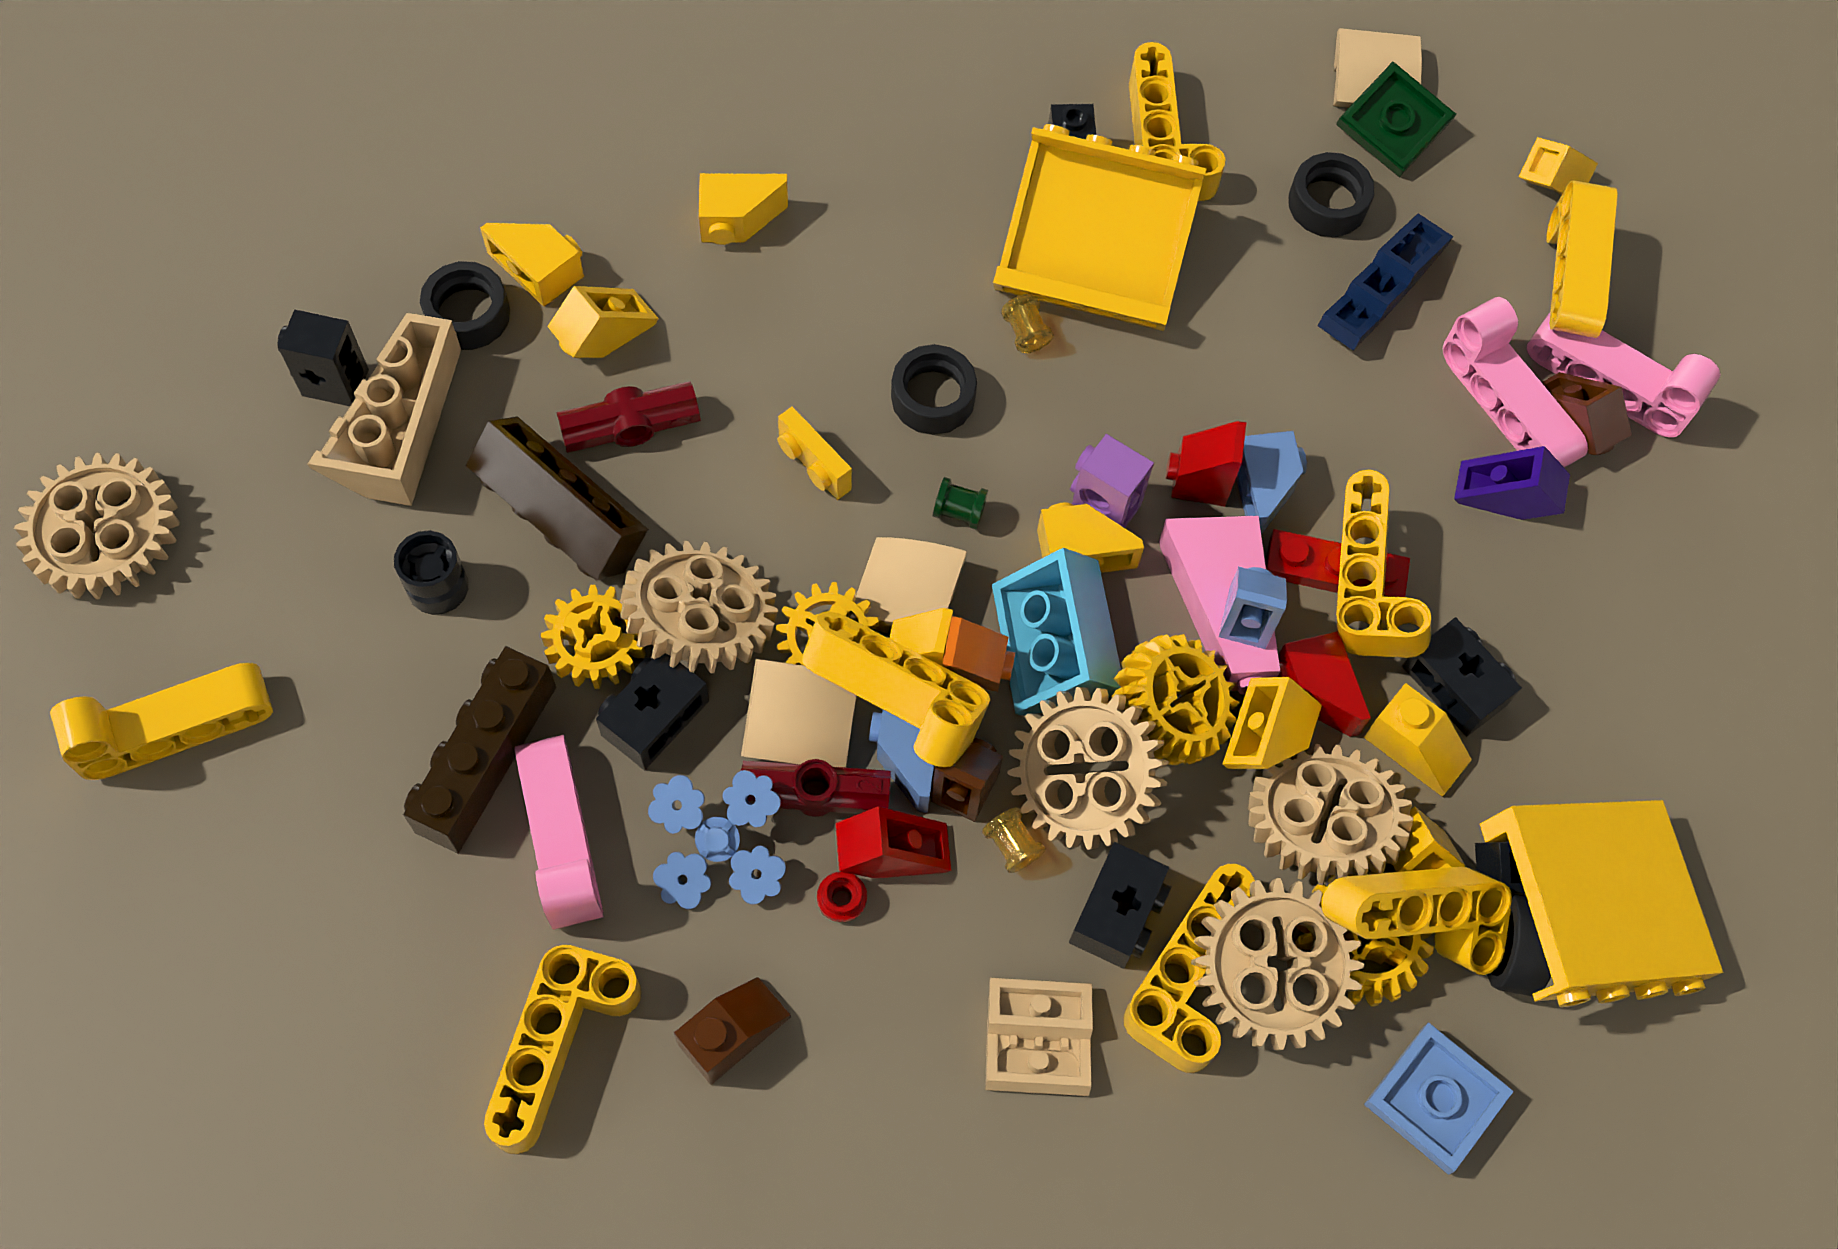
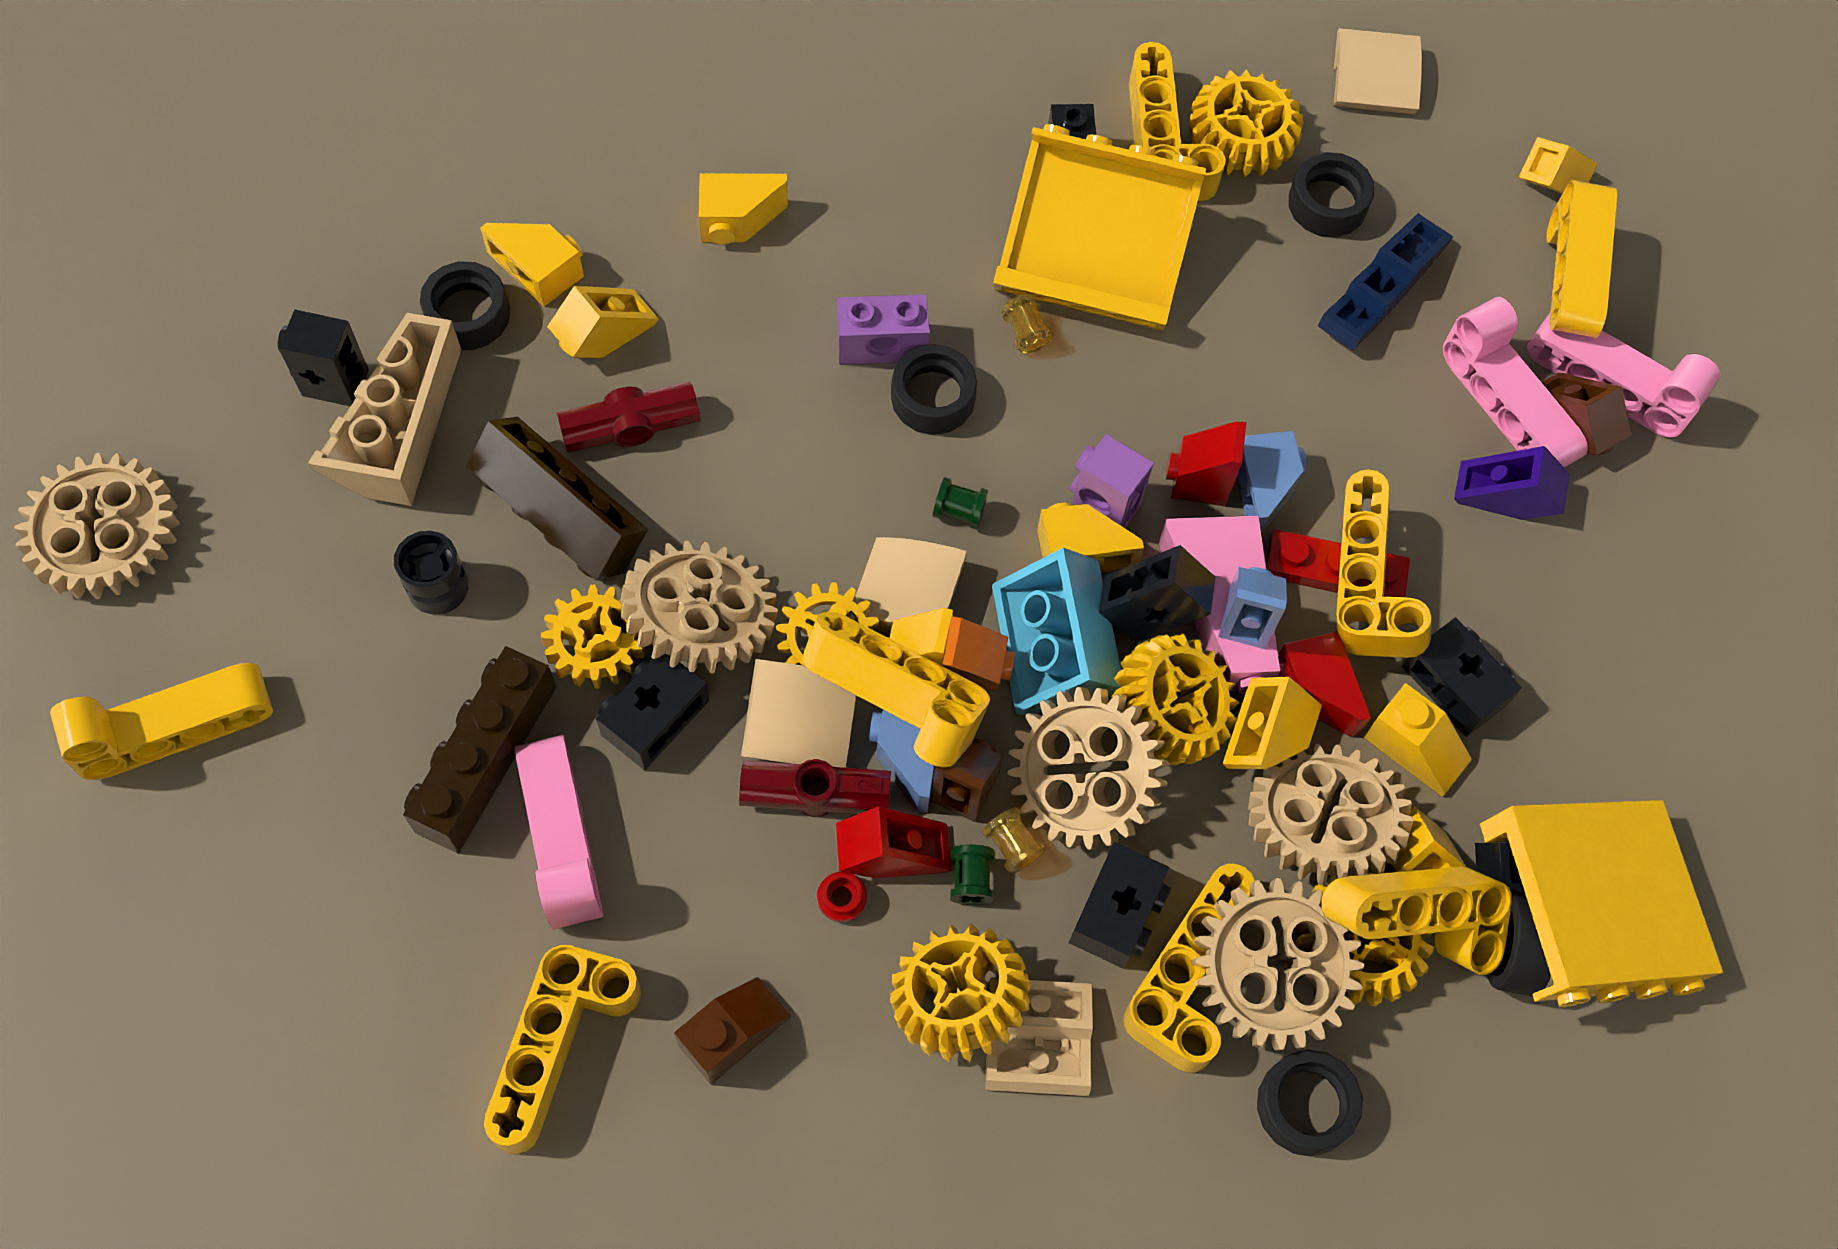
(717, 839): medium blue plant -> none
(822, 462): yellow plate -> none
(880, 327): none -> medium lavender brick
(964, 1010): none -> yellow gear
(972, 874): none -> dark green bush
(1157, 594): none -> black brick
(1250, 112): none -> yellow gear
(1341, 1080): none -> black tyre
(1396, 119): dark green tile -> none
(1438, 1098): medium blue plate -> none

